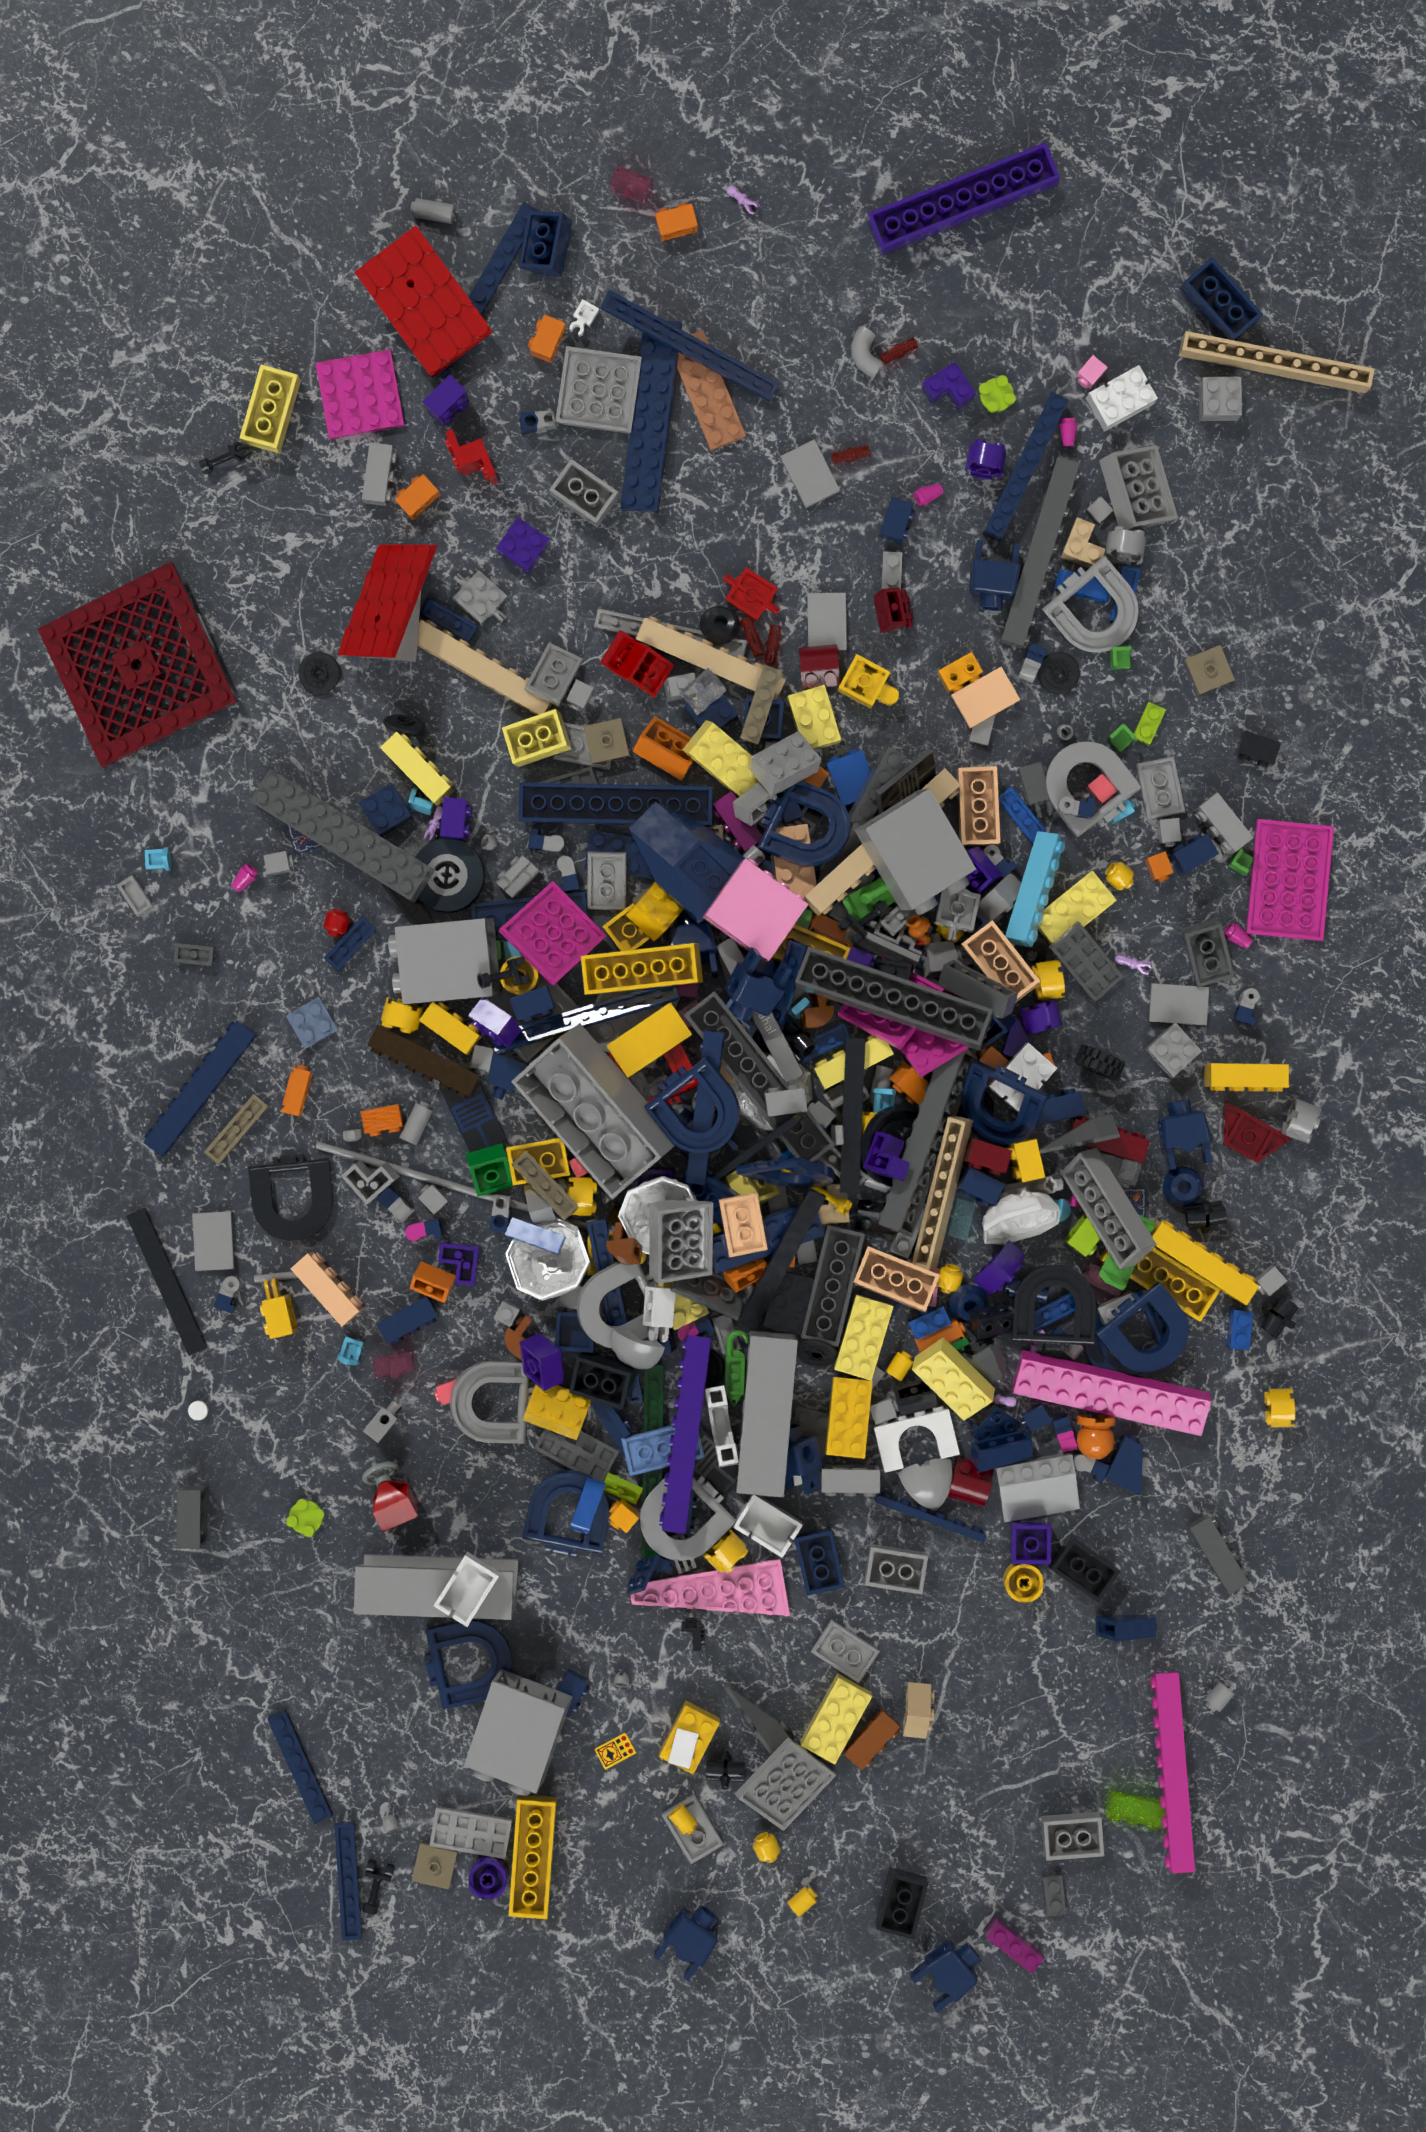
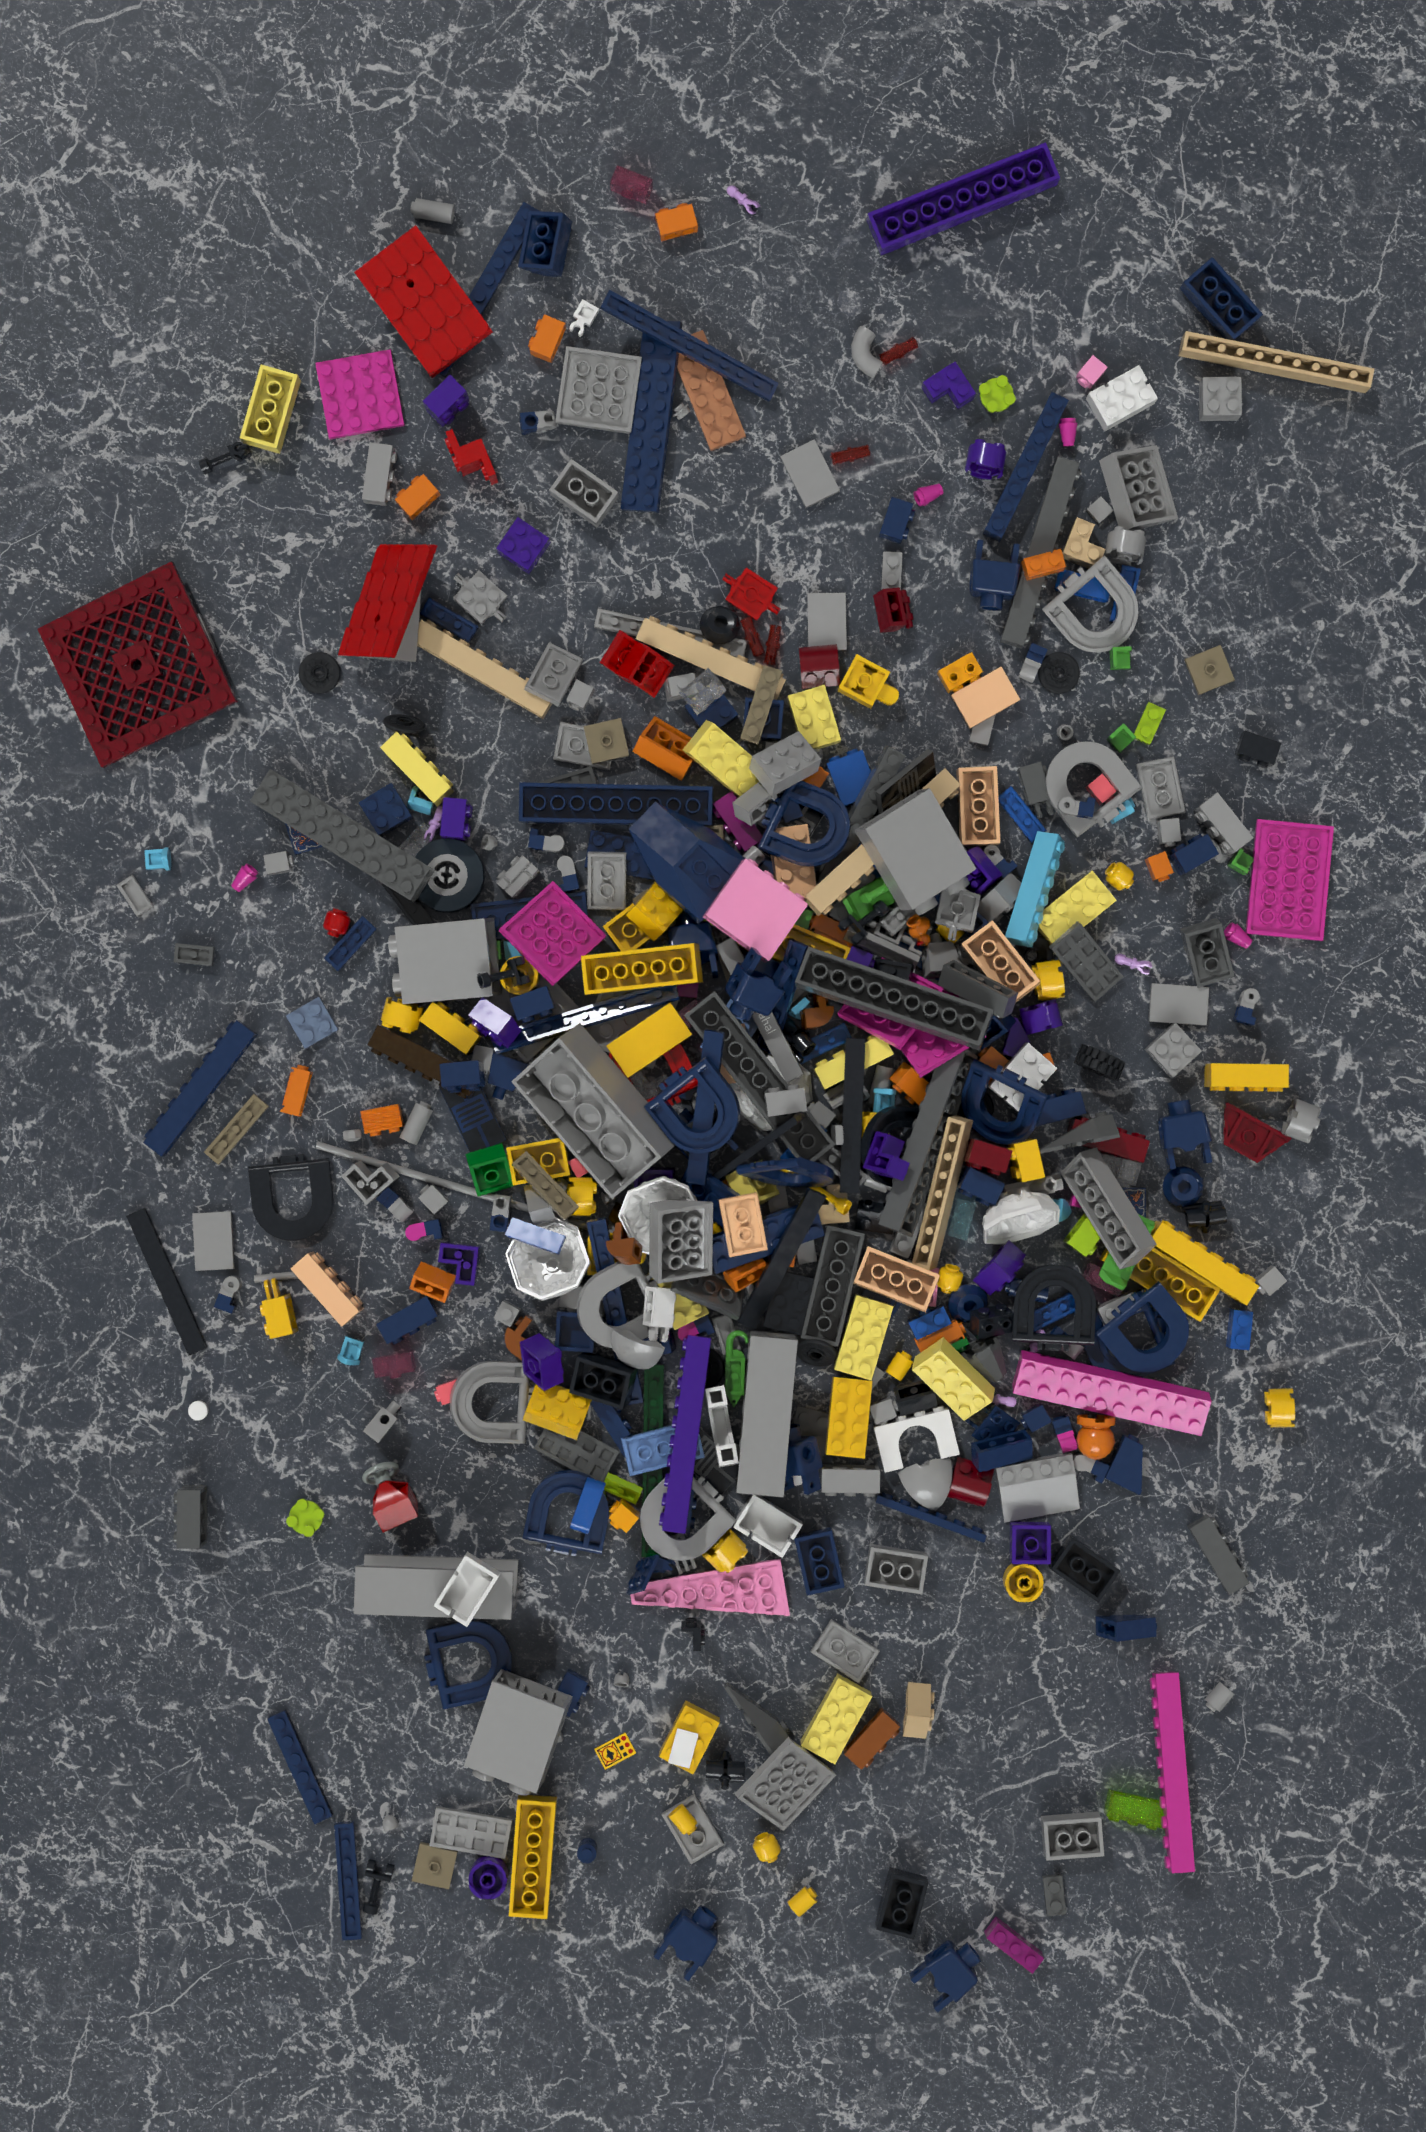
(462, 1075): none -> dark blue brick
(536, 738): light yellow brick -> none
(587, 1850): none -> dark blue brick
(681, 411): none -> light grey plate
(1043, 564): none -> orange brick
(1279, 1316): black pin -> none

